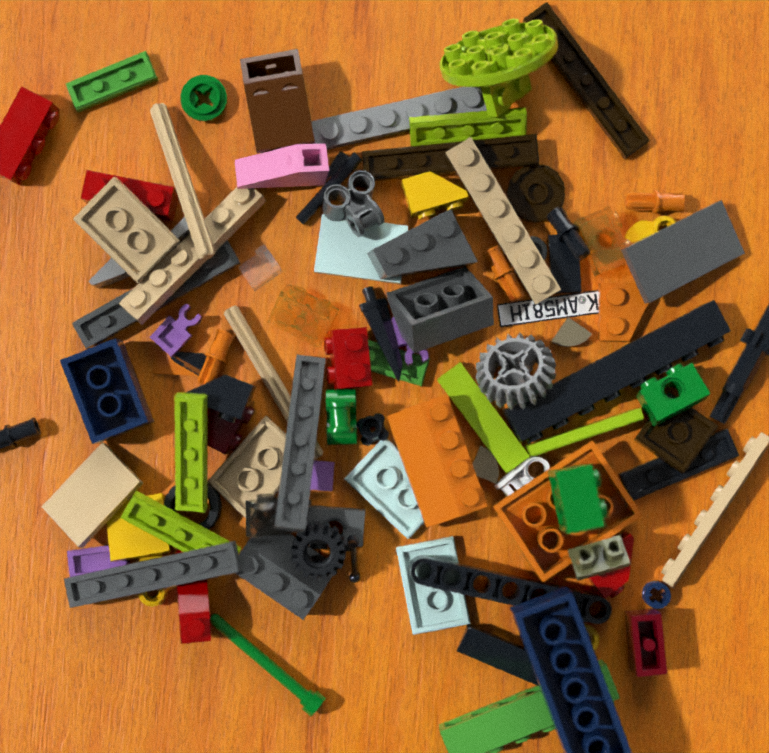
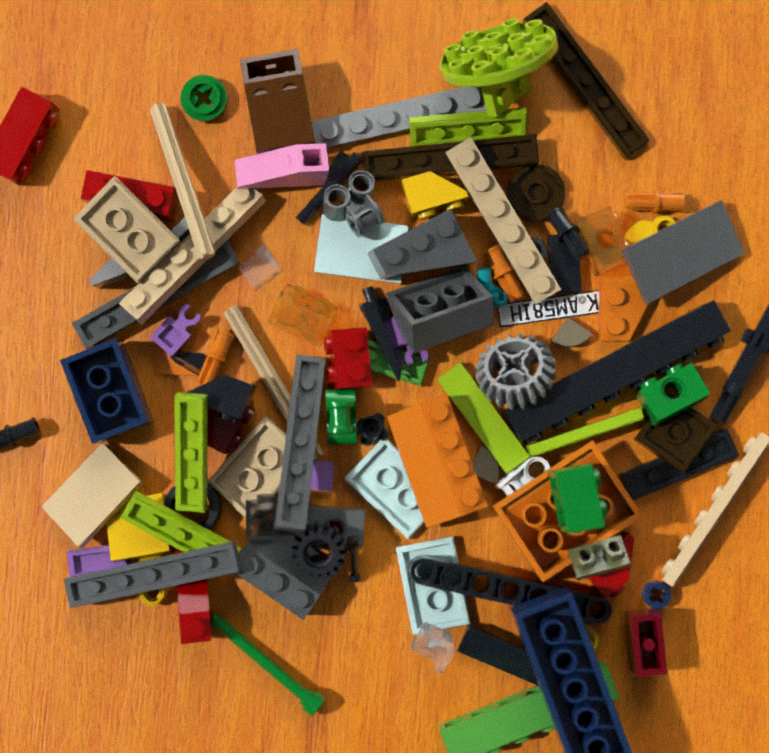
(111, 81): bright green tile -> none
(435, 645): none -> clear panel
(484, 276): none -> teal arm

